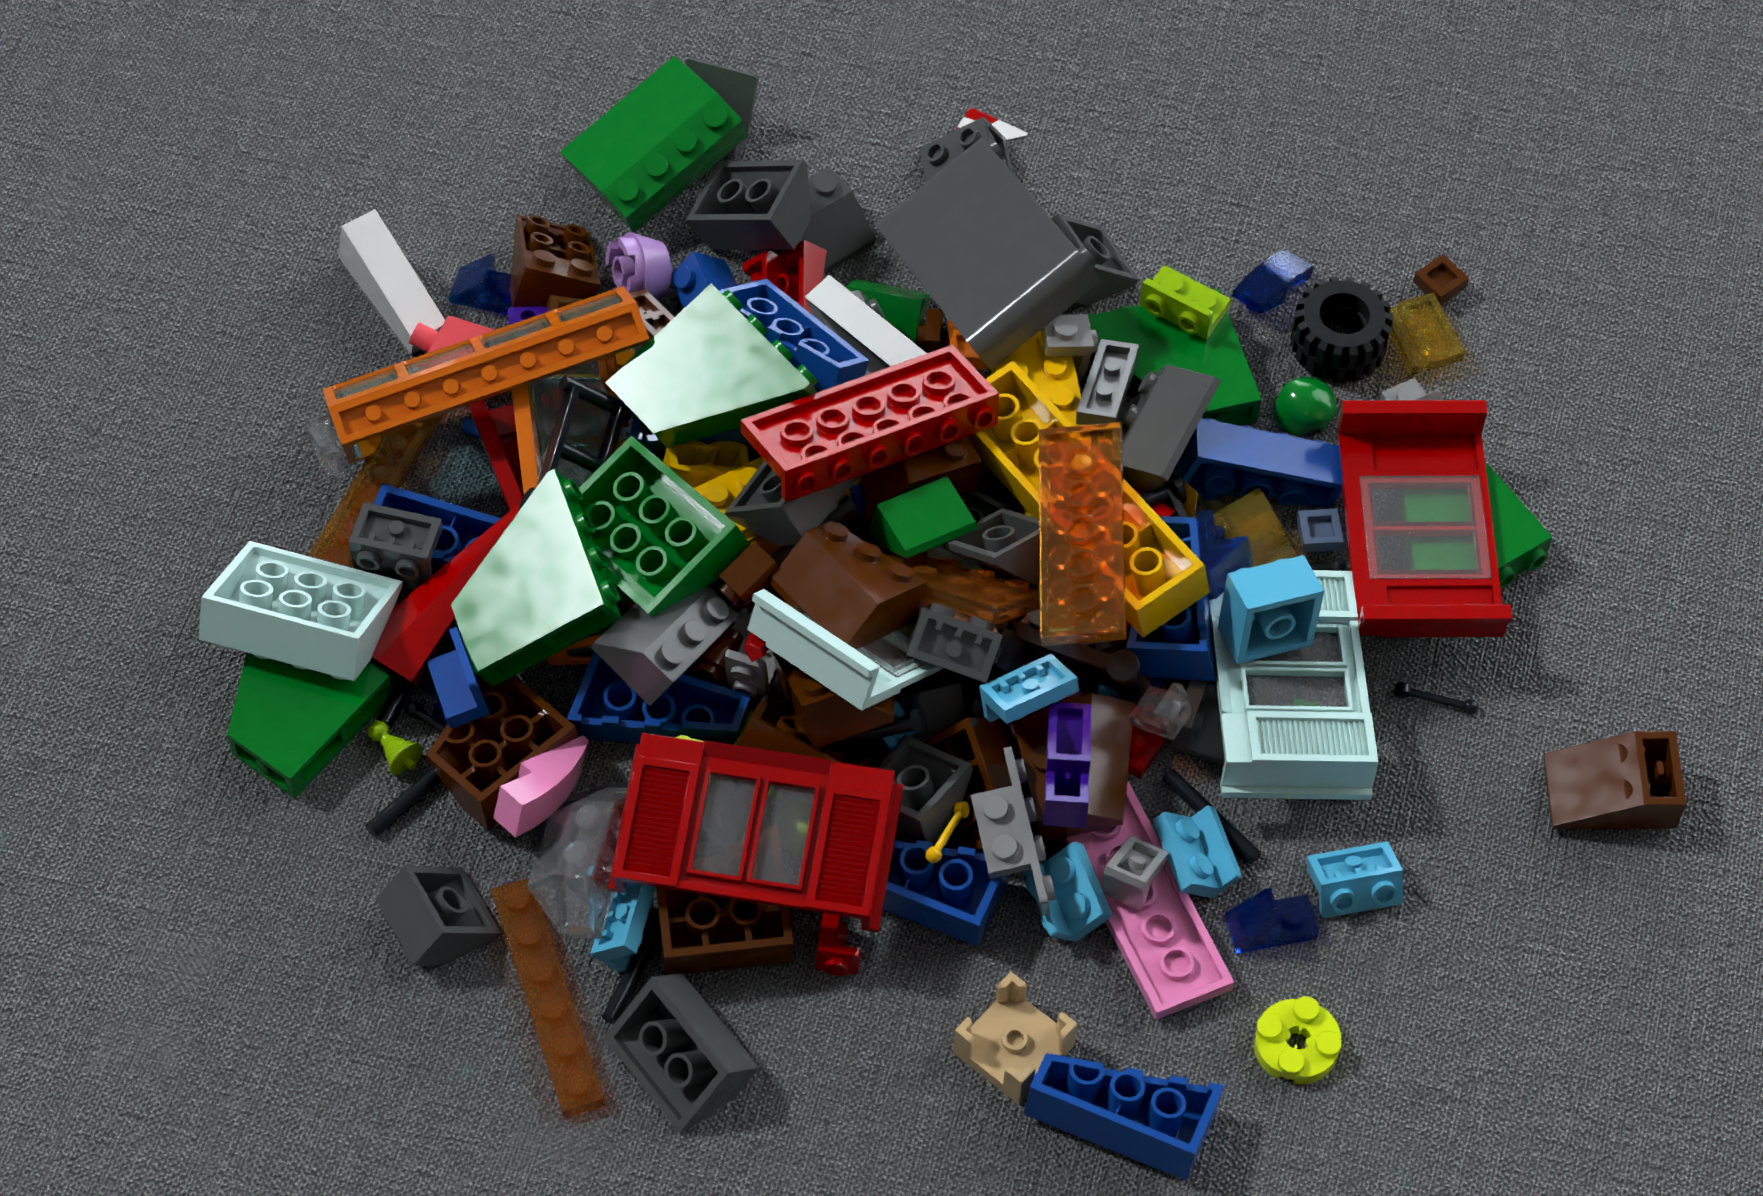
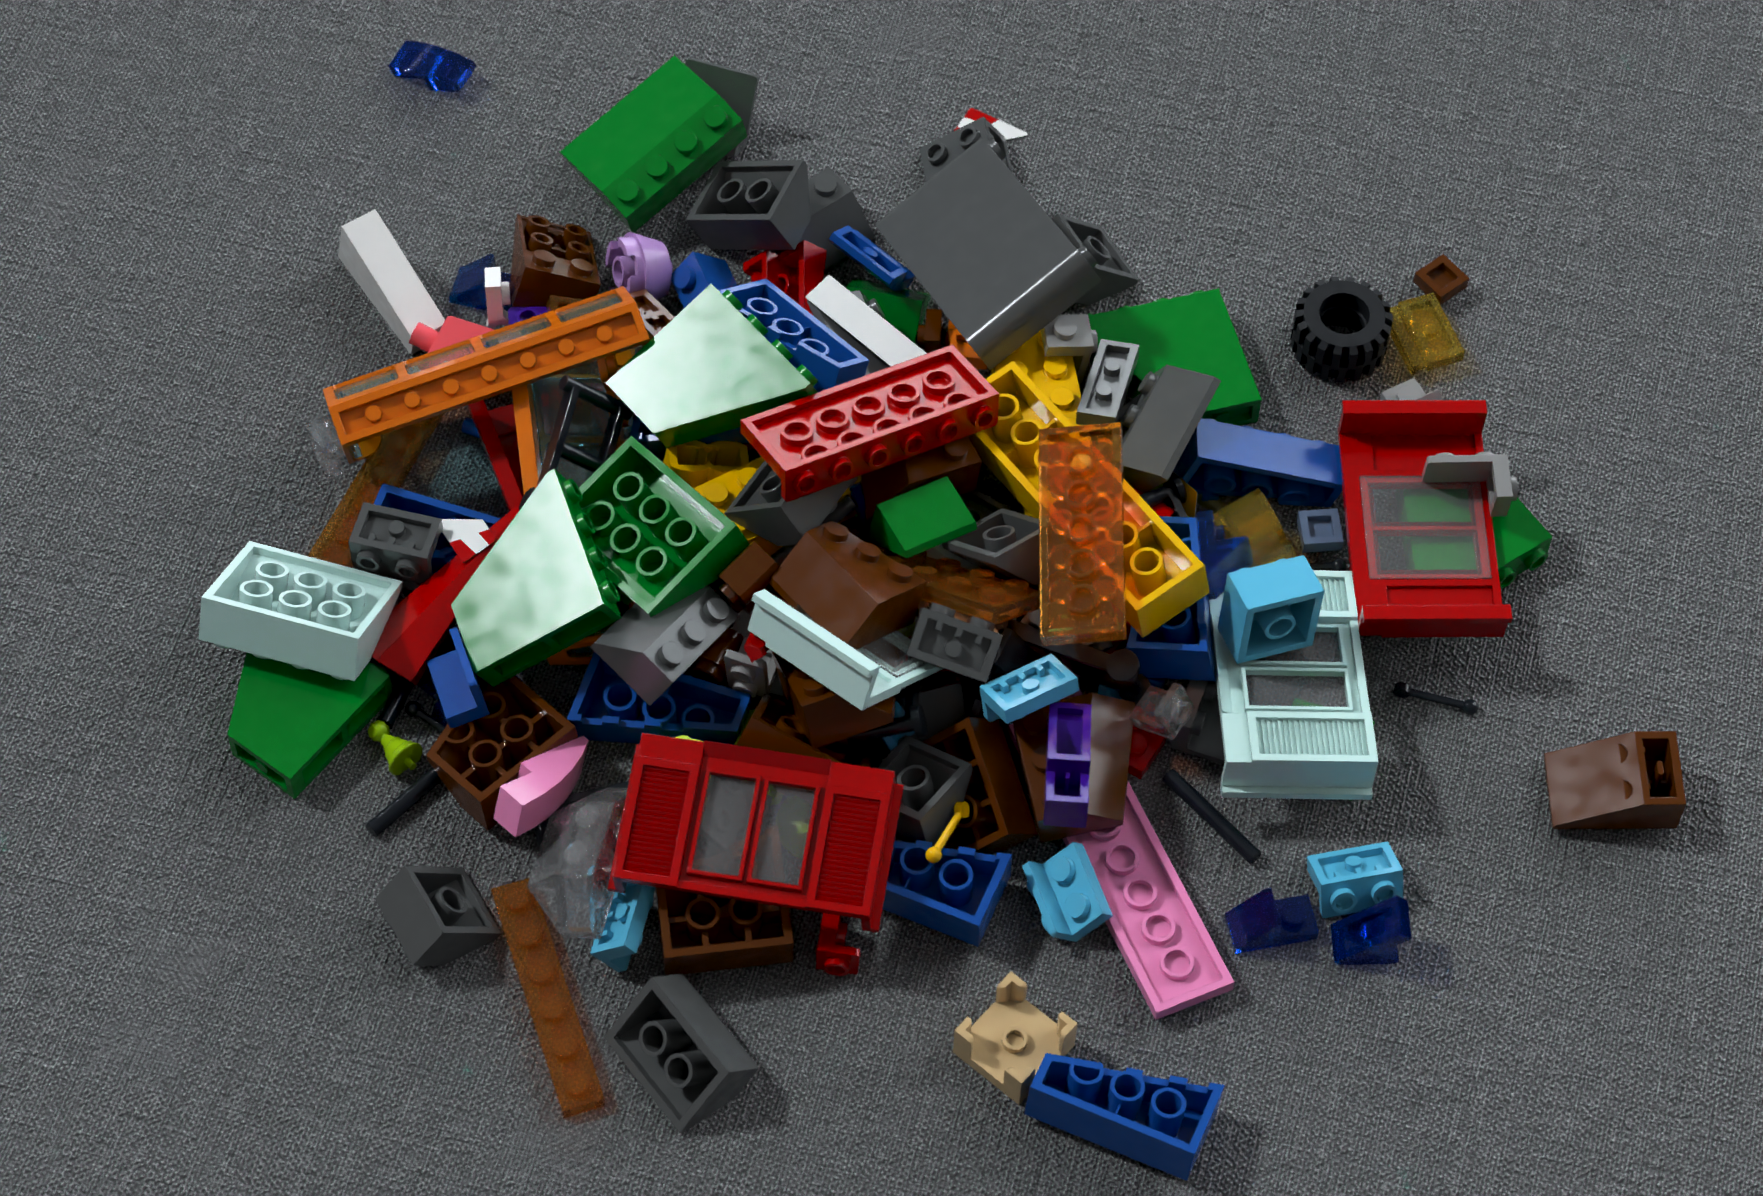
(436, 65): none -> clear blue slope
(467, 536): none -> white sticker
(496, 296): none -> plate
(633, 972): black bar -> none
(872, 258): none -> blue slope
(1006, 831): light grey bracket -> none
(1132, 871): light grey slope -> none
(1184, 302): lime bracket -> none
(1198, 852): medium azure bracket -> none
(1269, 281): clear blue slope -> none
(1304, 1018): neon yellow plate -> none
(1305, 406): green hair -> none
(1372, 934): none -> clear blue slope
(1476, 468): none -> light grey bracket

